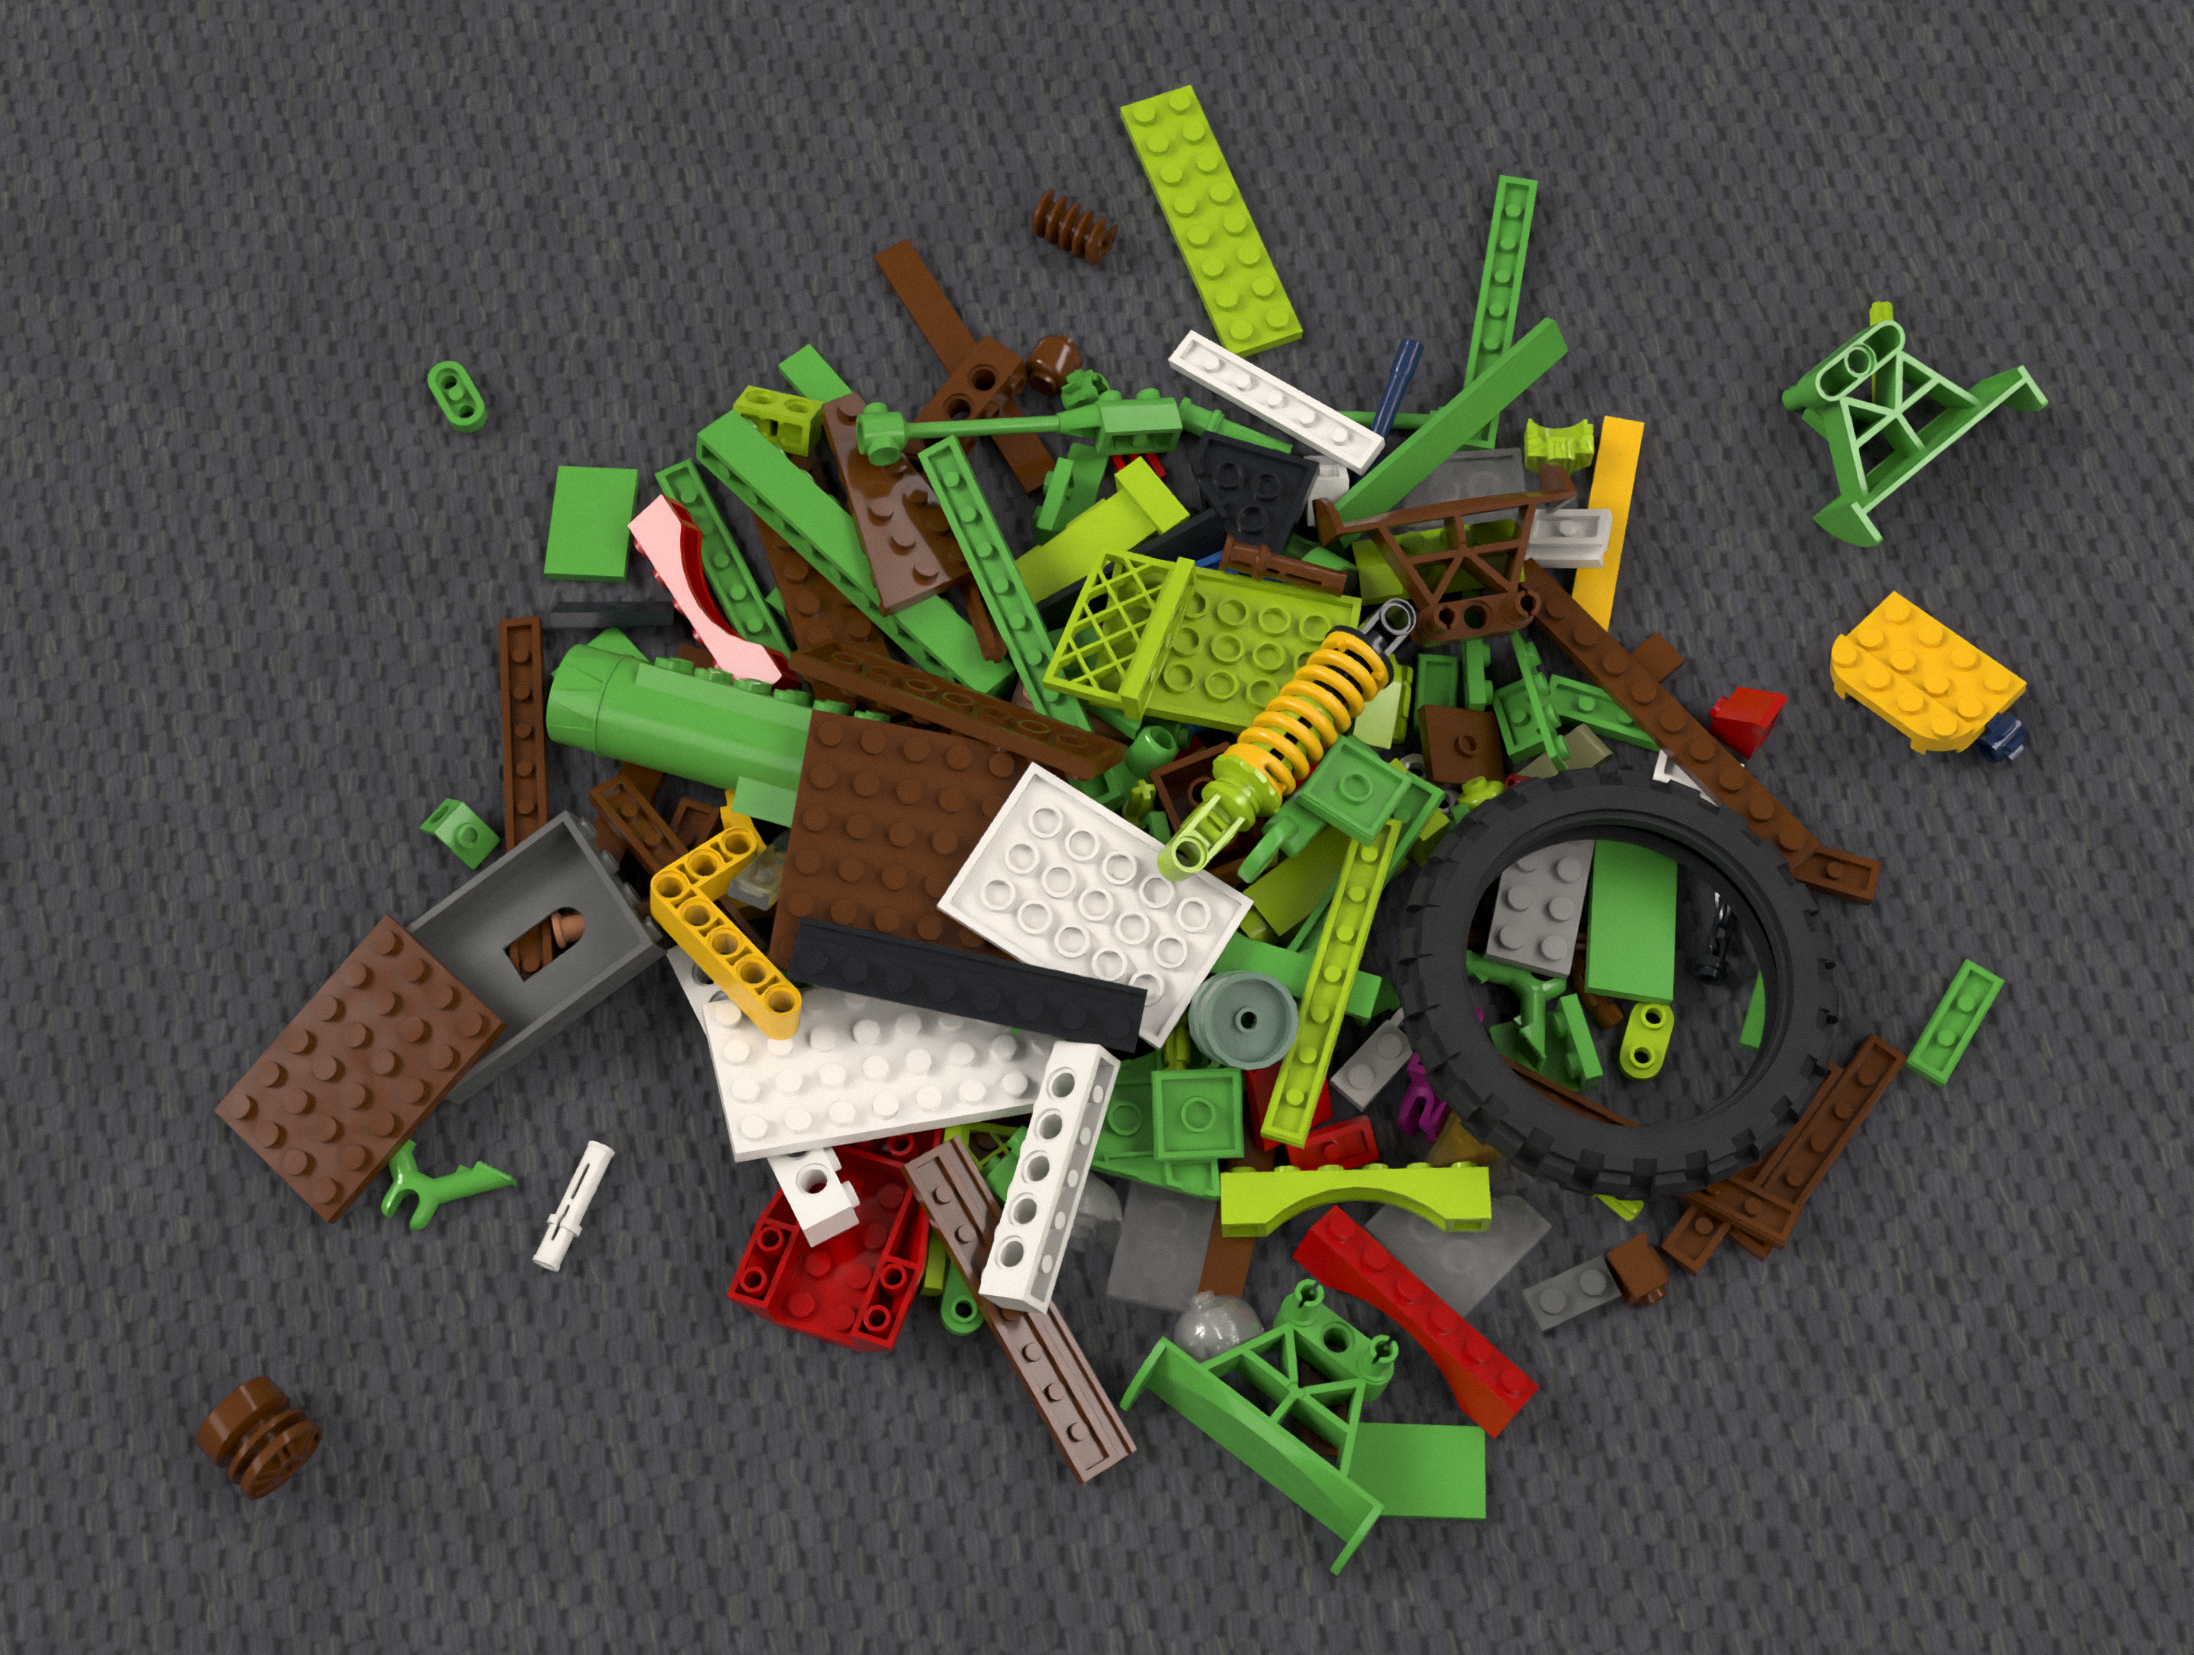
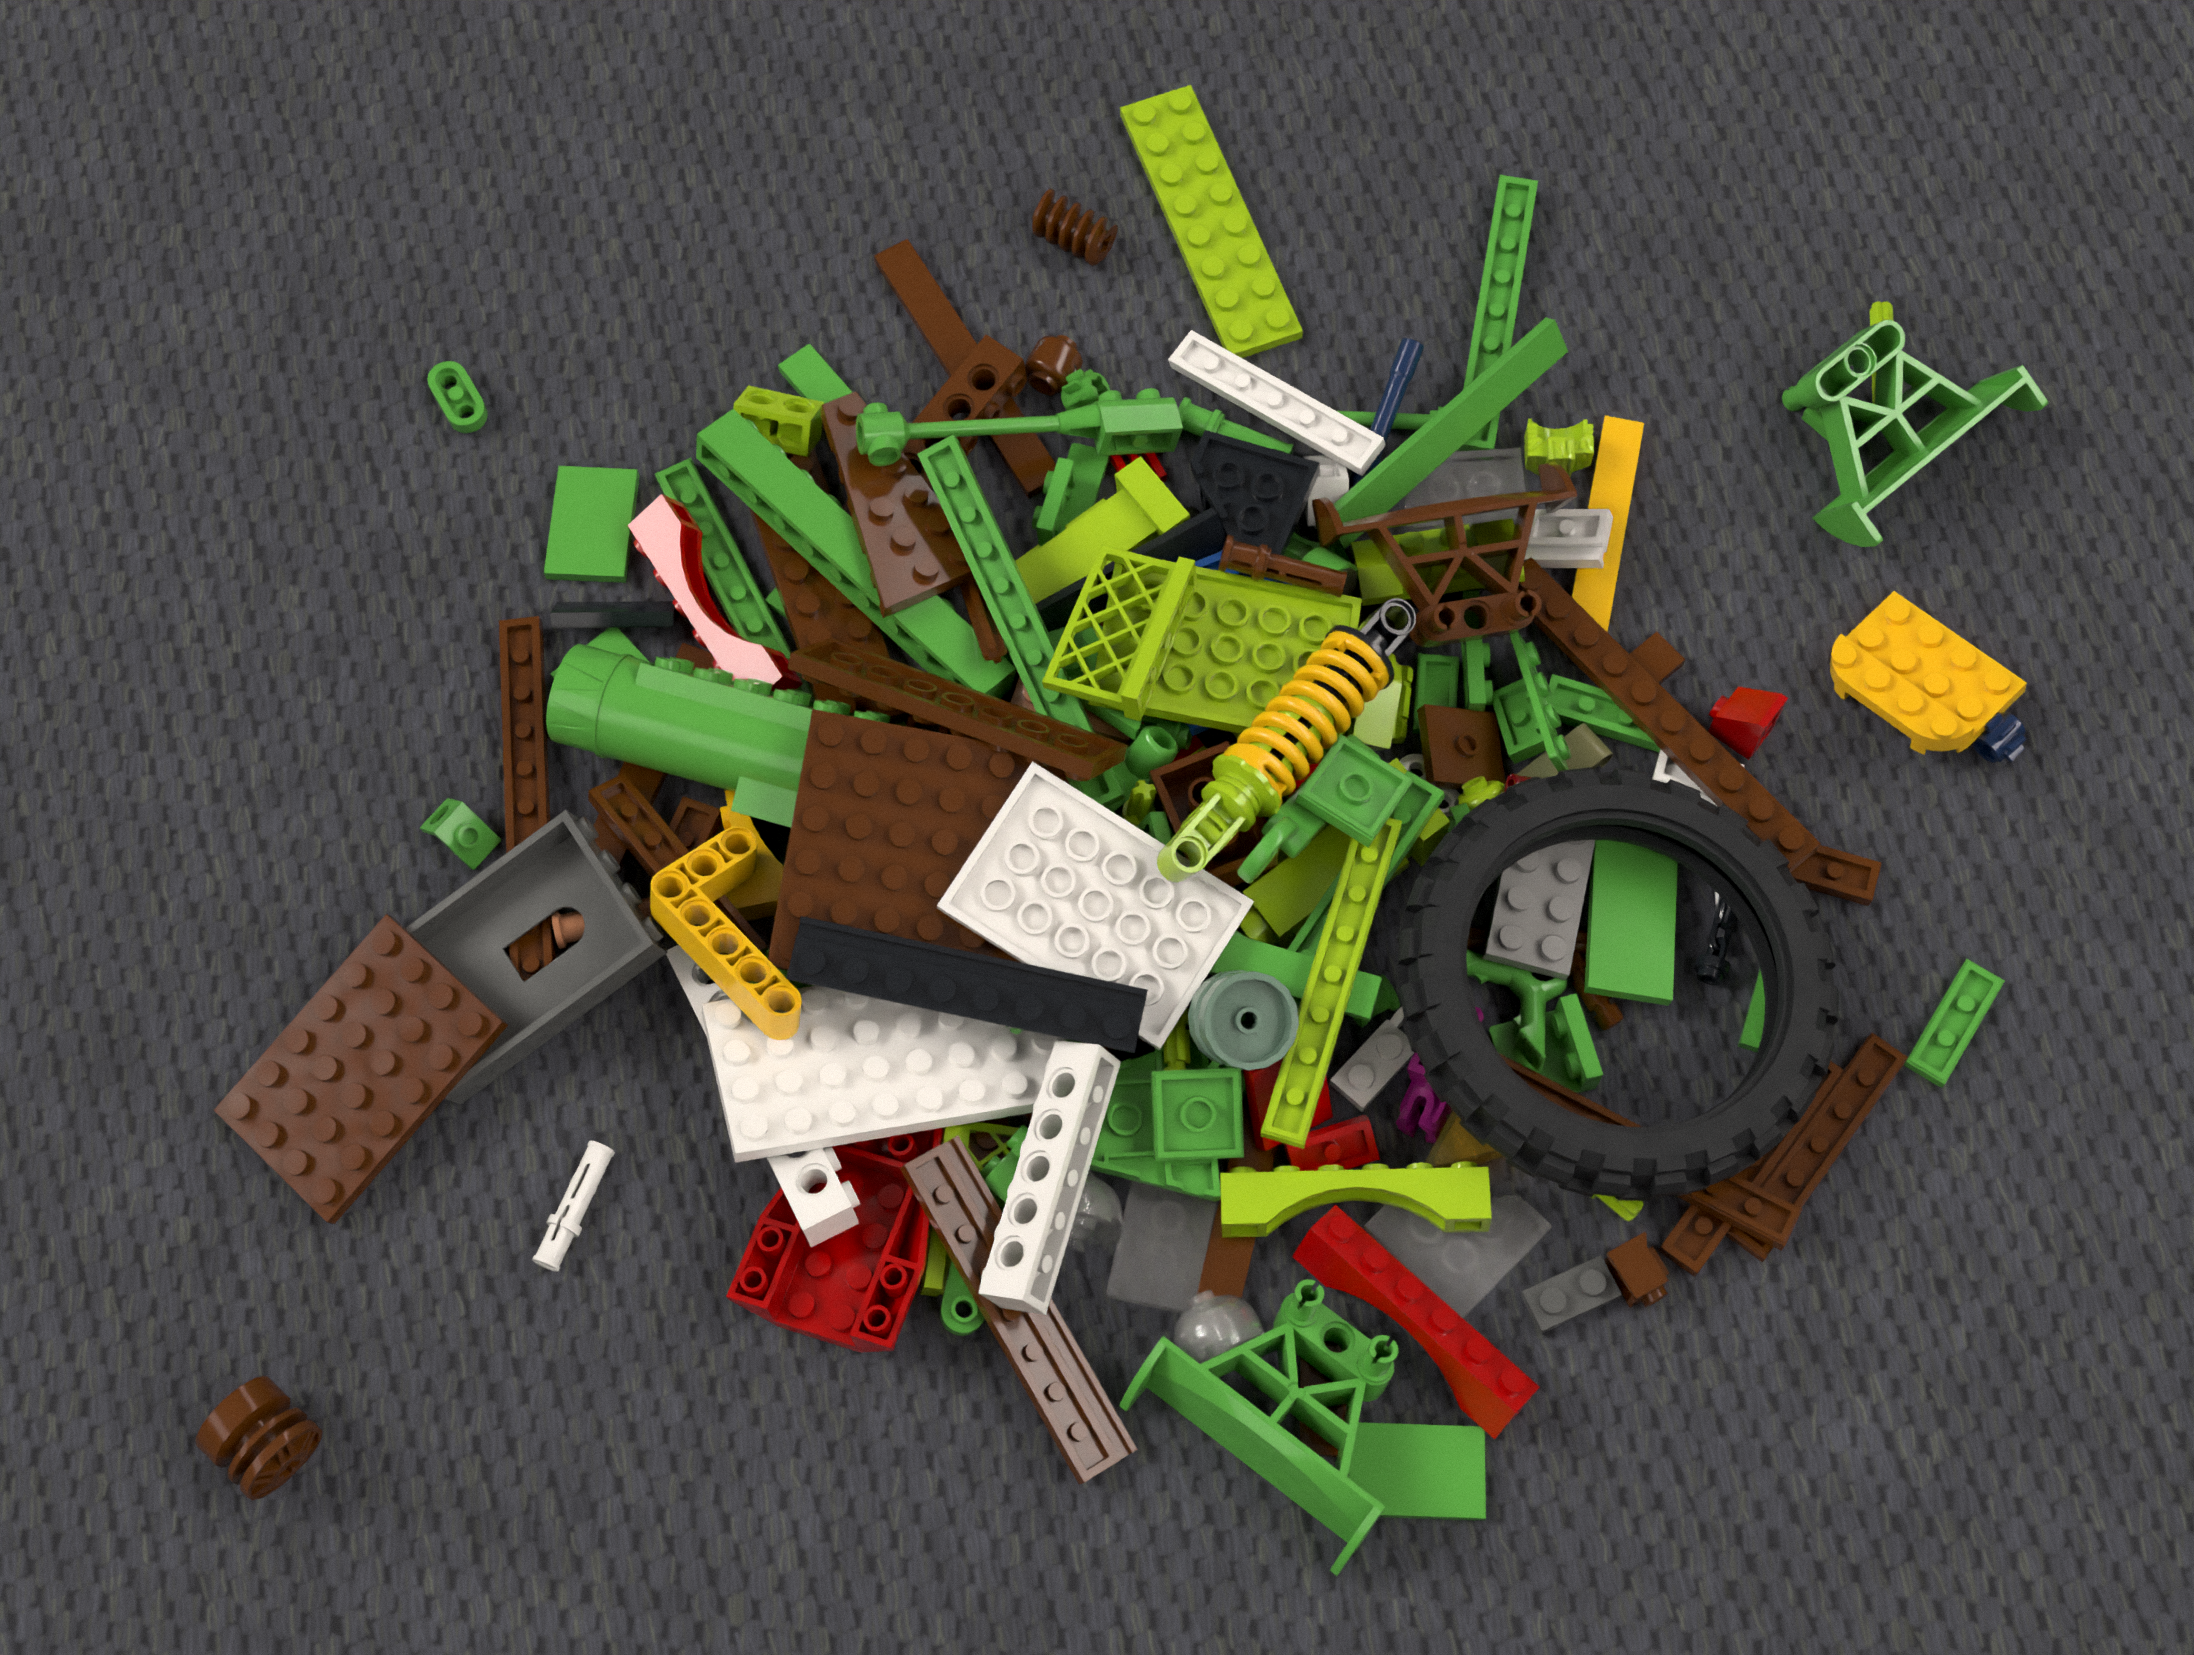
(431, 1191): bright green piece -> none
(762, 878): clear tile -> none
(1645, 1038): lime plate -> none

